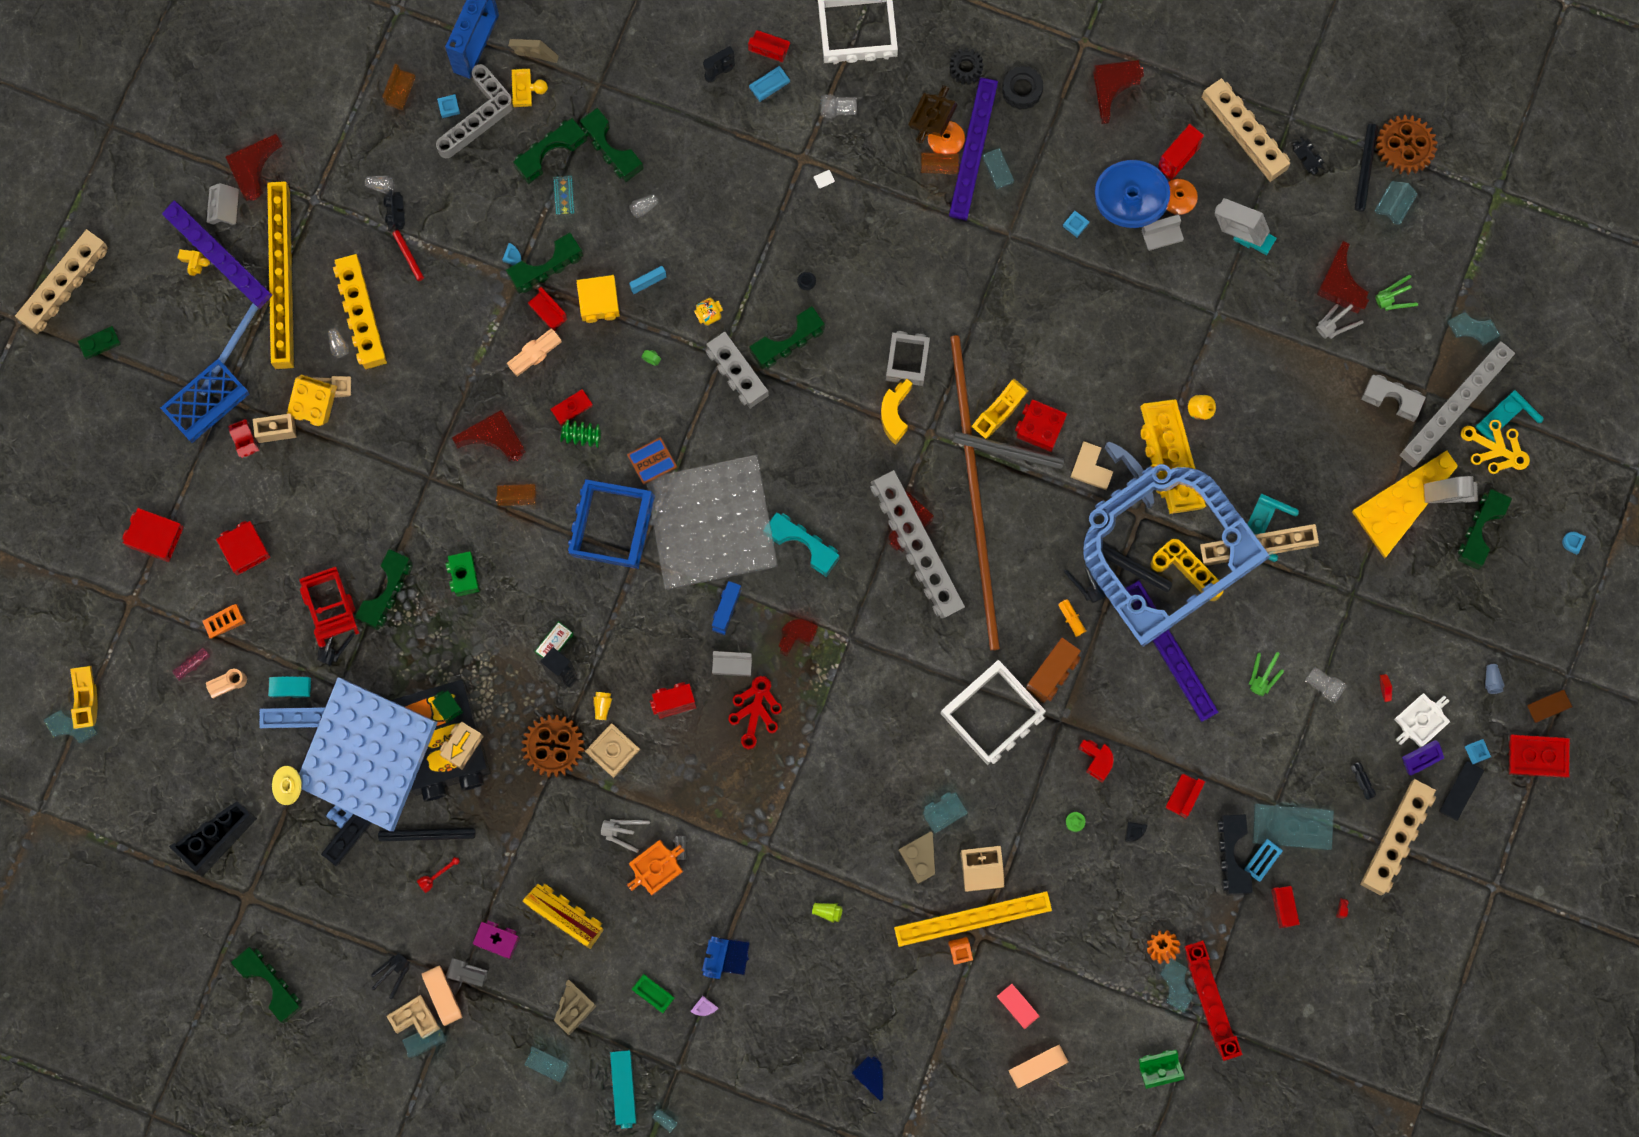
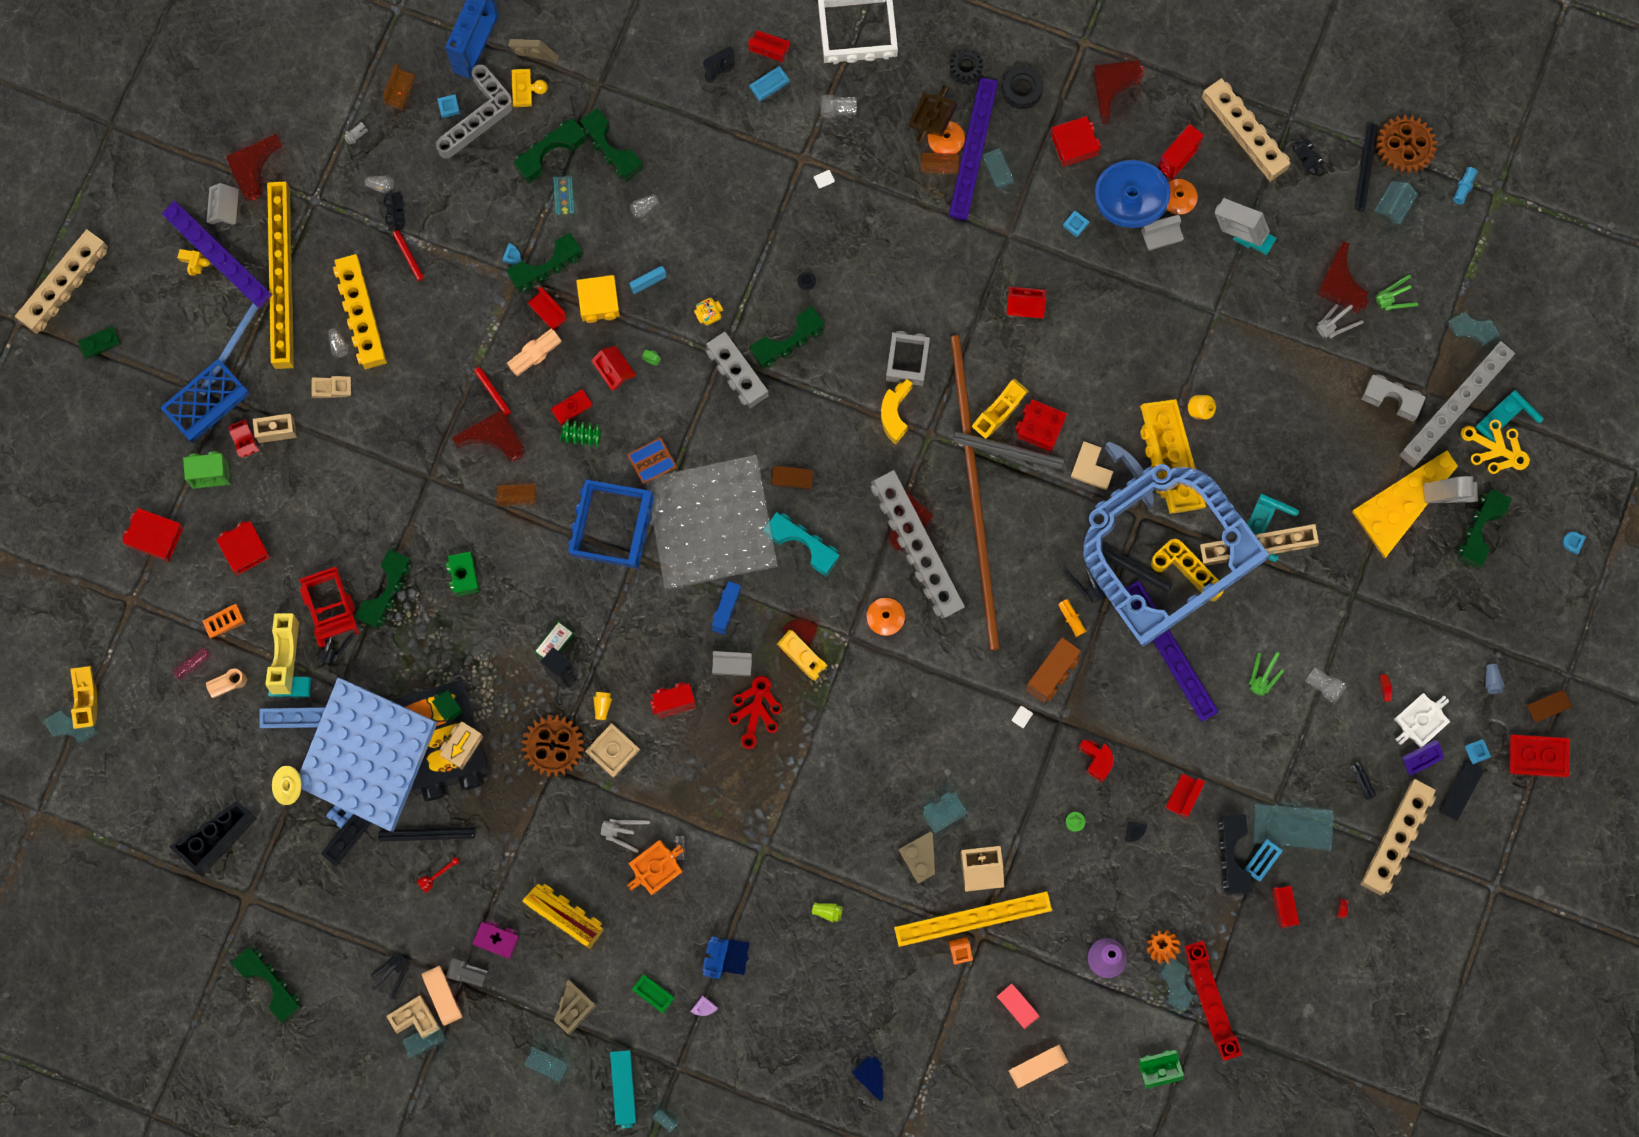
(206, 470): none -> bright green brick
(281, 671): none -> light yellow arch
(311, 400): yellow brick -> none
(355, 133): none -> light grey pin
(493, 392): none -> red bar
(613, 367): none -> red panel
(791, 477): none -> reddish brown slope
(801, 654): none -> yellow plate
(882, 625): none -> orange dish
(1009, 743): white window -> none
(1022, 716): none -> white sticker
(1026, 302): none -> red panel
(1075, 141): none -> red brick
(1101, 963): none -> medium lavender cone
(1465, 185): none -> dark azure pin

